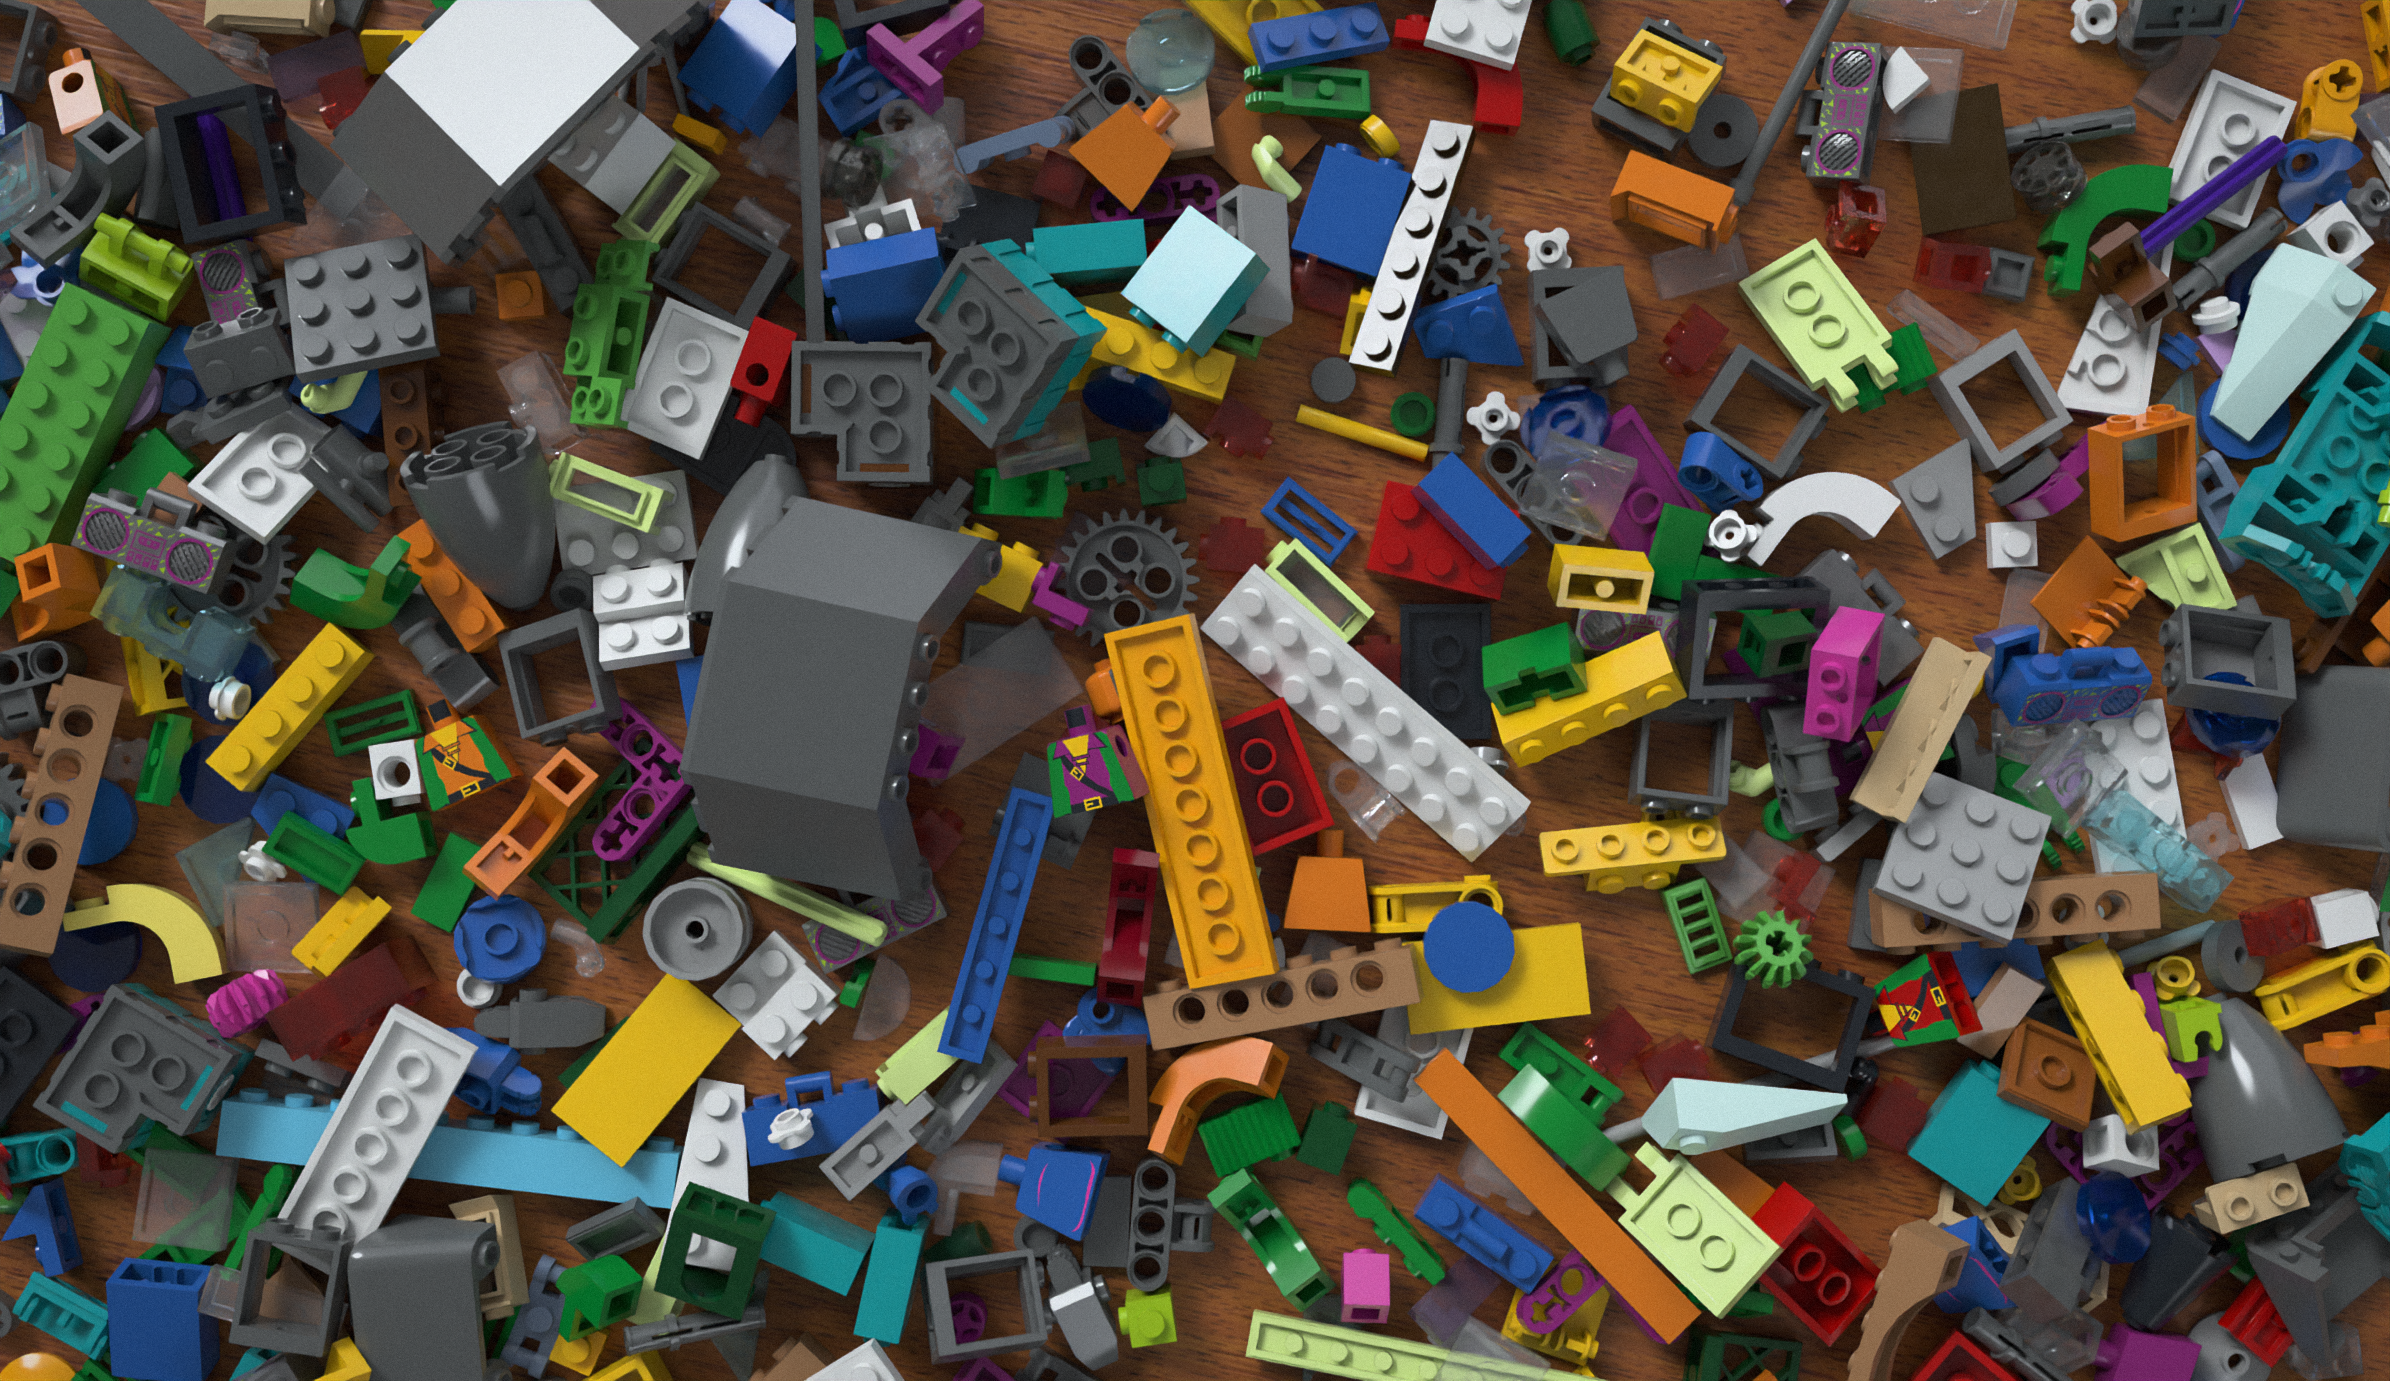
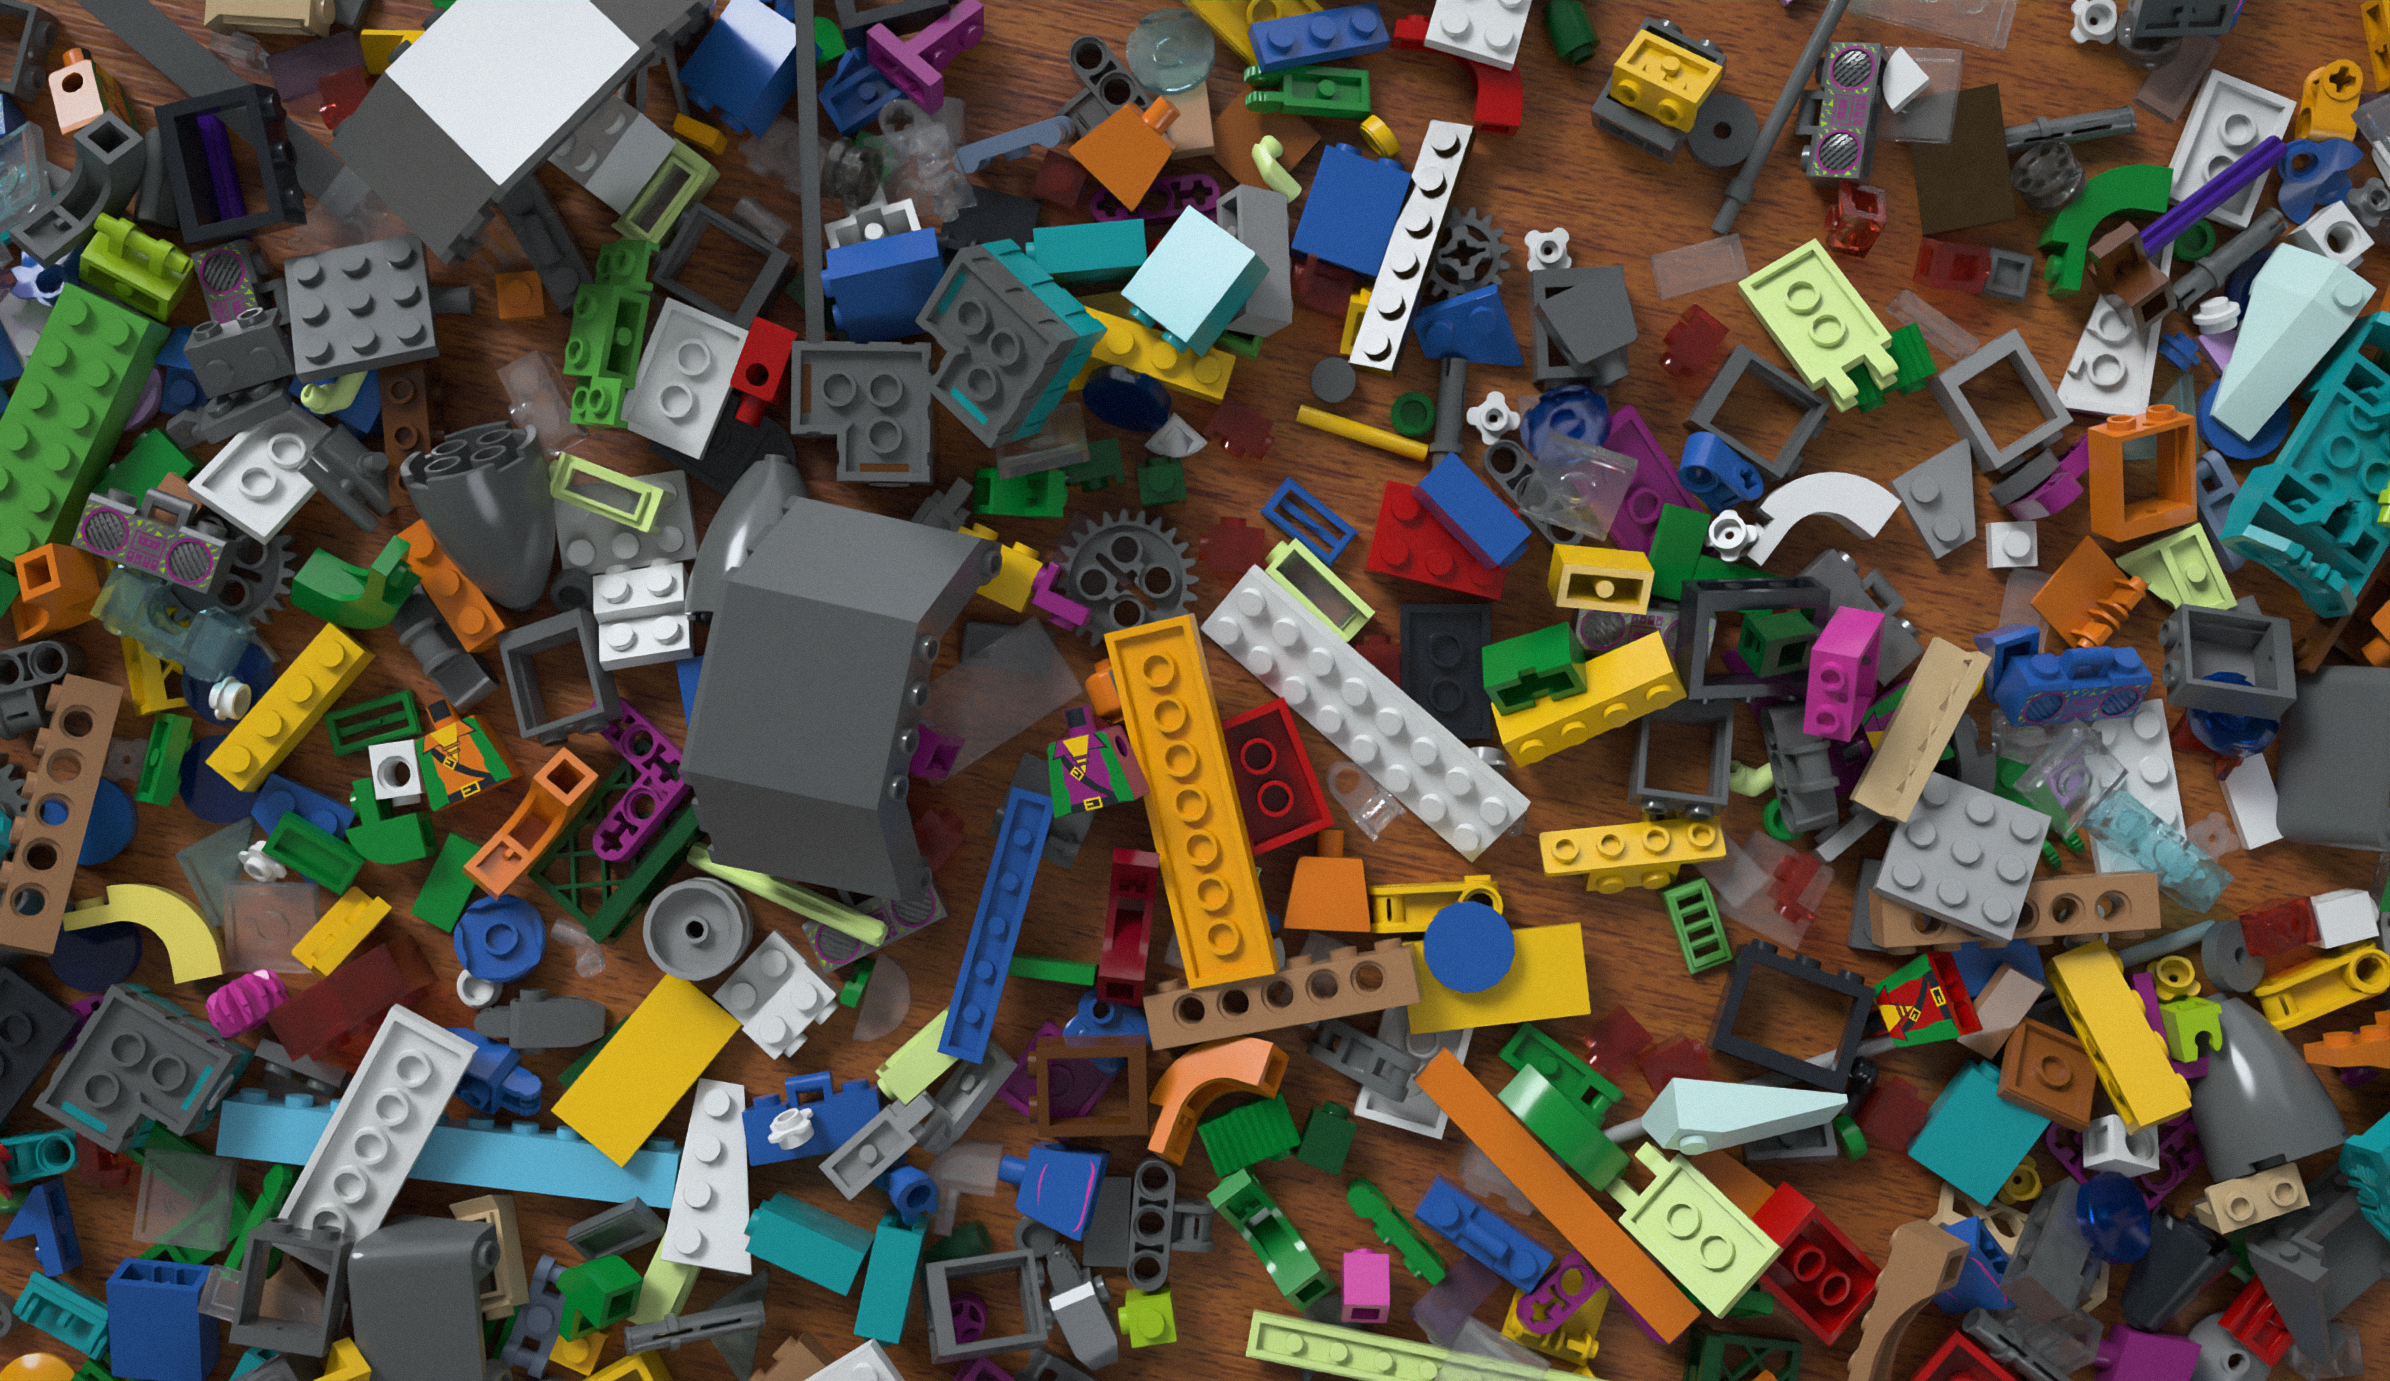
(727, 1222): dark green panel -> none
(1674, 202): orange window -> none
(1785, 943): bright green gear -> none

